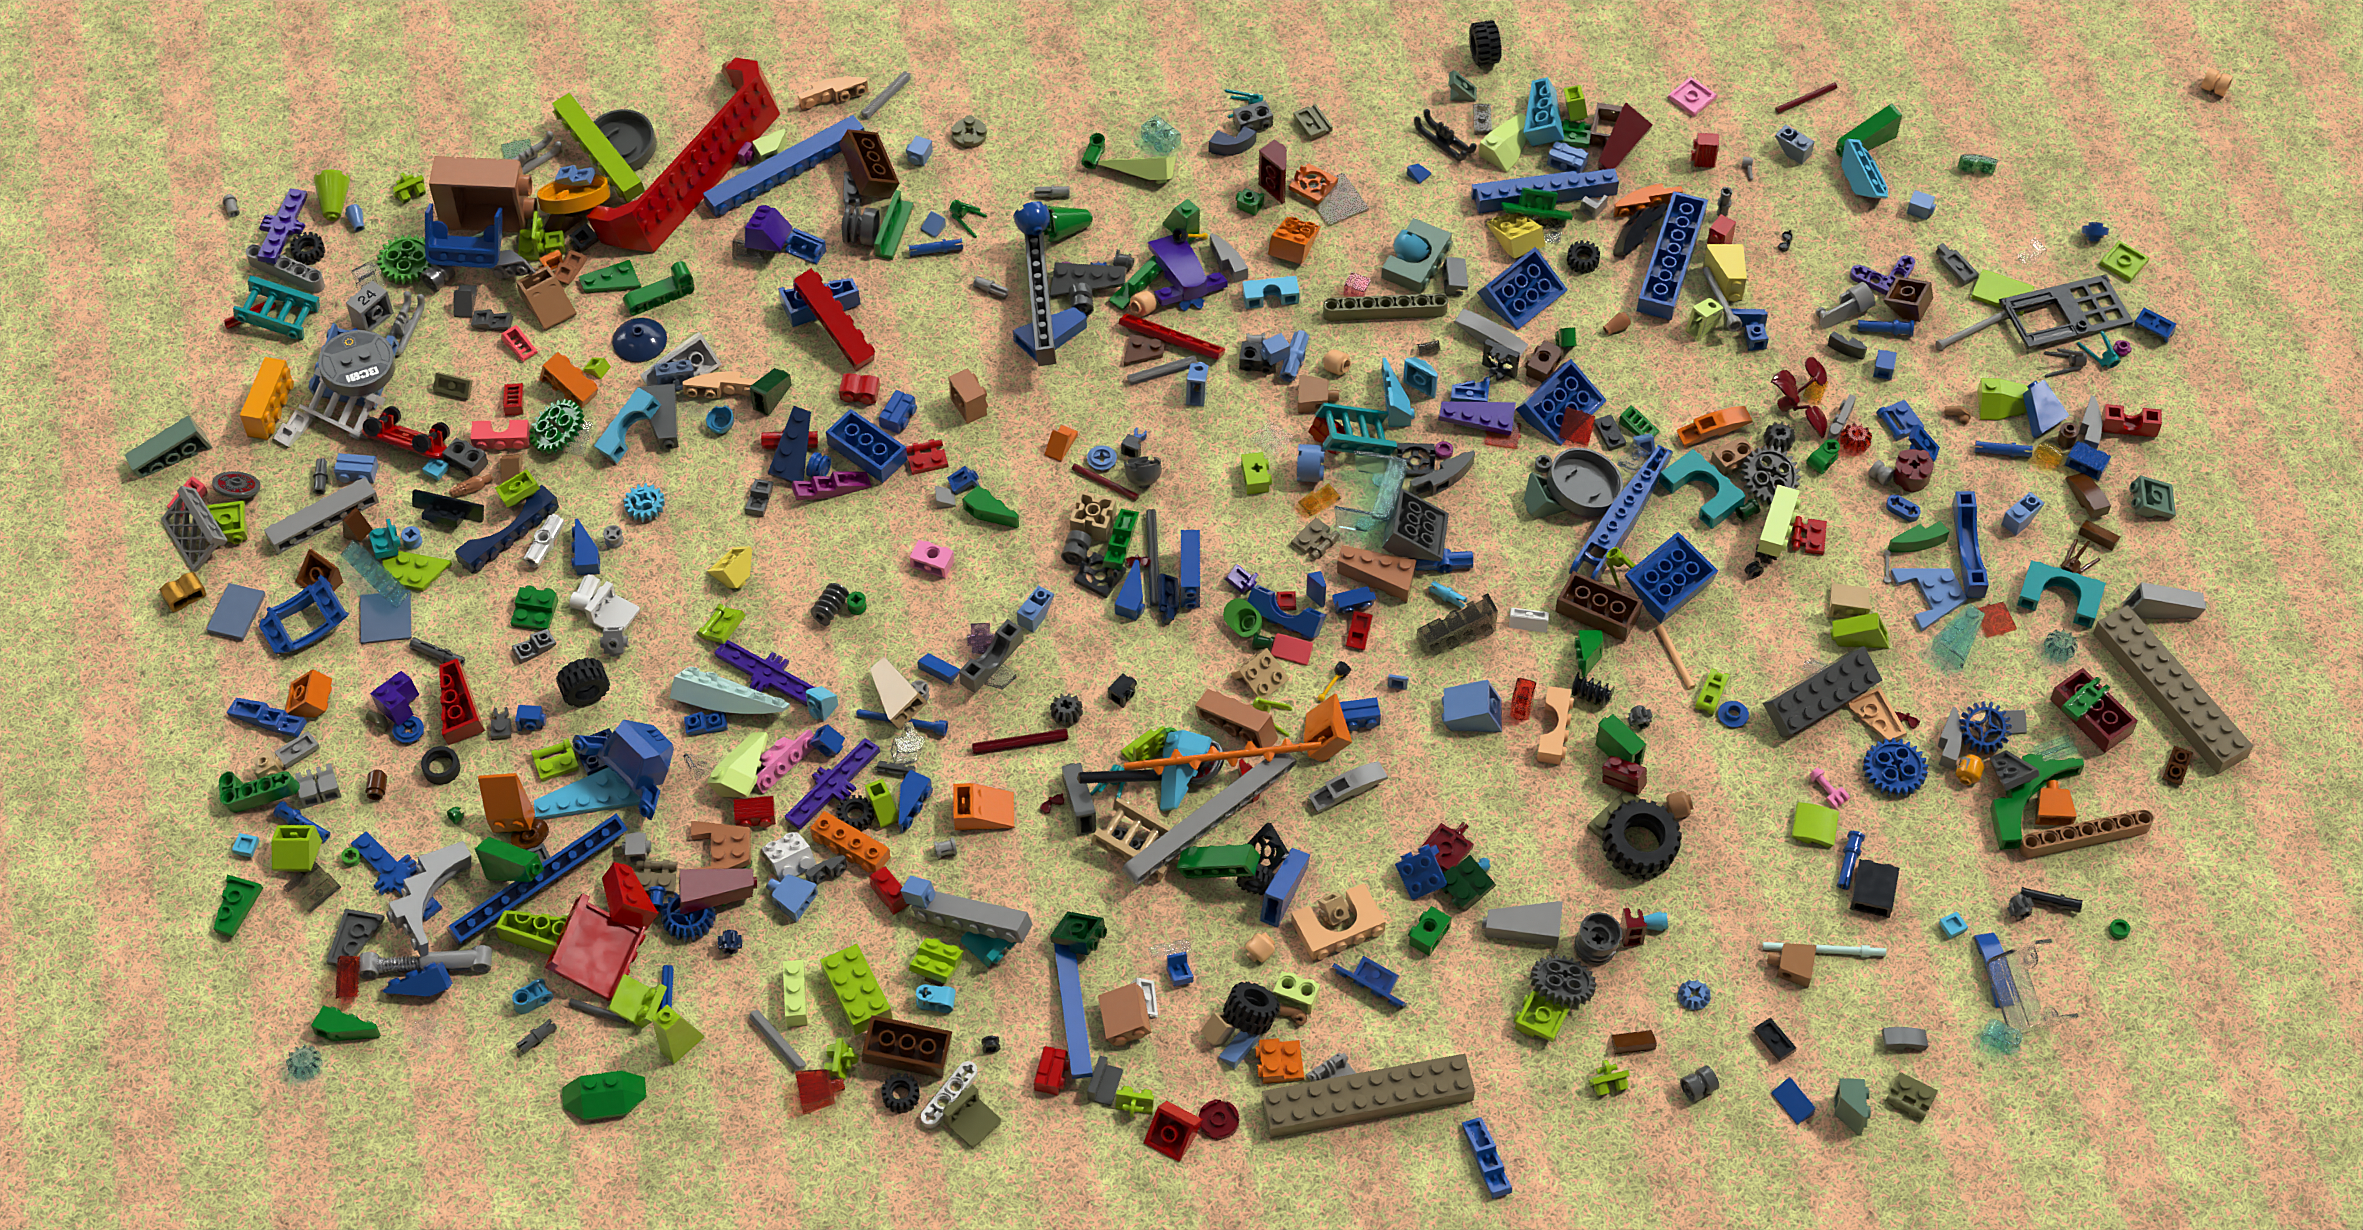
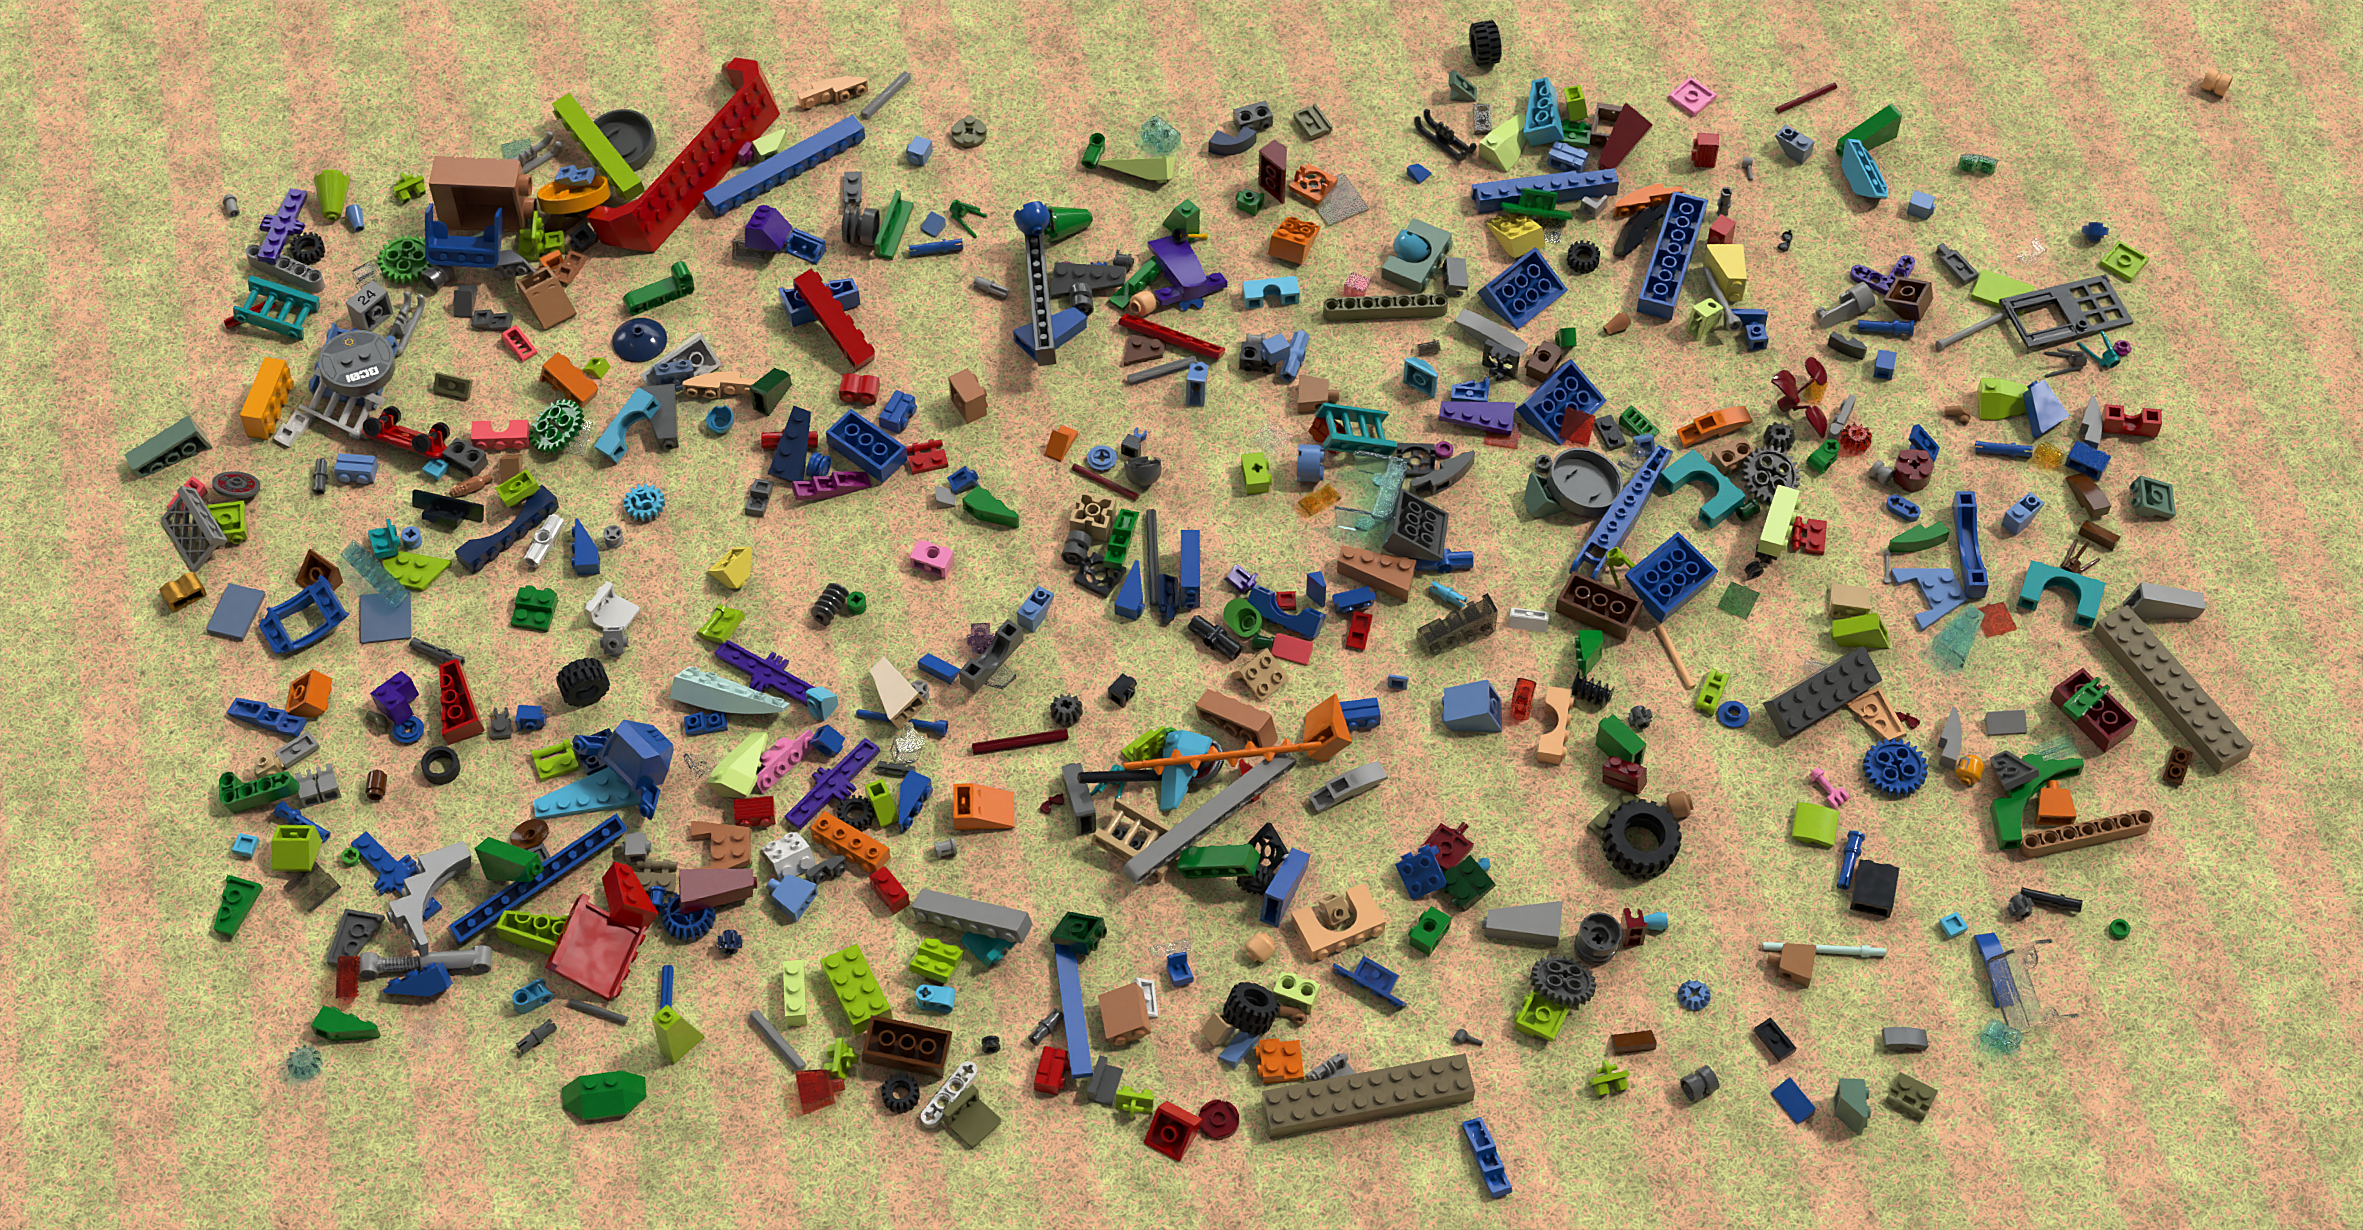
(320, 515): light grey brick -> none
(355, 526): reddish brown slope -> none
(455, 815): green hinge -> none
(506, 803): orange slope -> none
(513, 409): red slope -> none
(537, 645): dark grey slope -> none
(584, 593): white piece -> none
(617, 276): green wing -> none
(636, 1001): lime bracket -> none
(869, 163): reddish brown brick -> none
(918, 892): medium blue brick -> none
(1045, 1026): none -> dark grey pin
(1054, 191): light grey axle -> none
(1145, 561): dark red piece -> none
(1215, 637): none -> black piece
(1228, 258): light grey slope -> none
(1251, 98): teal plant -> none
(1265, 705): lime plant -> none
(1311, 535): dark tan plate -> none
(1336, 362): light nougat head -> none
(1341, 671): hinge -> none
(1396, 399): medium azure wedge -> none
(1462, 1035): none -> dark grey hand
(1738, 600): none -> clear green piece
(1903, 415): blue plate -> none
(1980, 743): blue gear -> none
(2060, 645): clear light blue gear -> none
(2067, 435): reddish brown brick -> none
(2156, 324): blue hinge -> none

